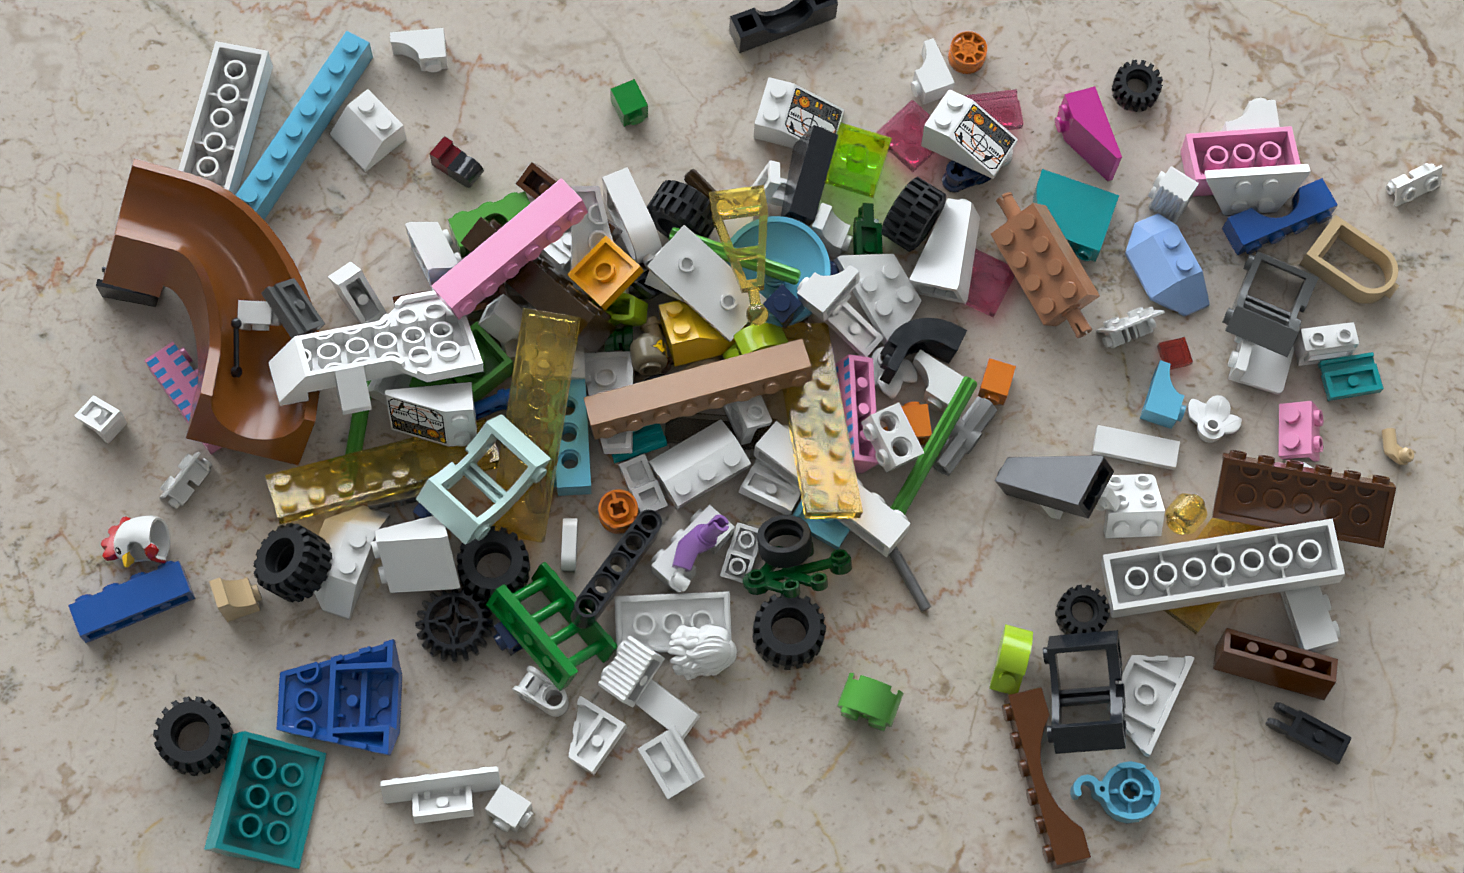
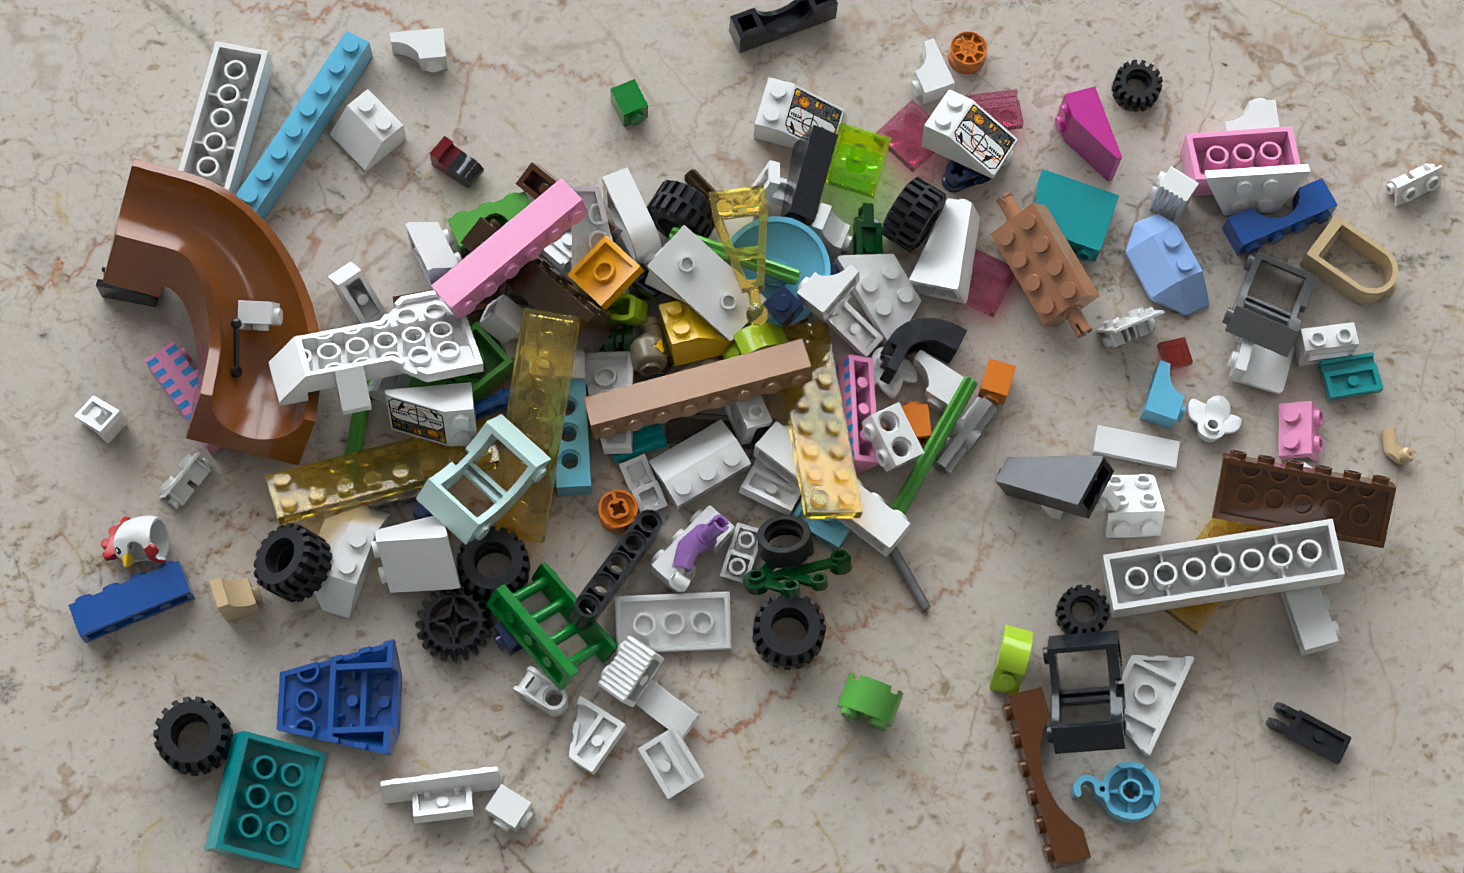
(293, 308): dark grey plate -> none
(569, 544): white beam -> none
(701, 651): white hair -> none
(1186, 514): clear yellow head -> none
(1275, 664): reddish brown brick -> none

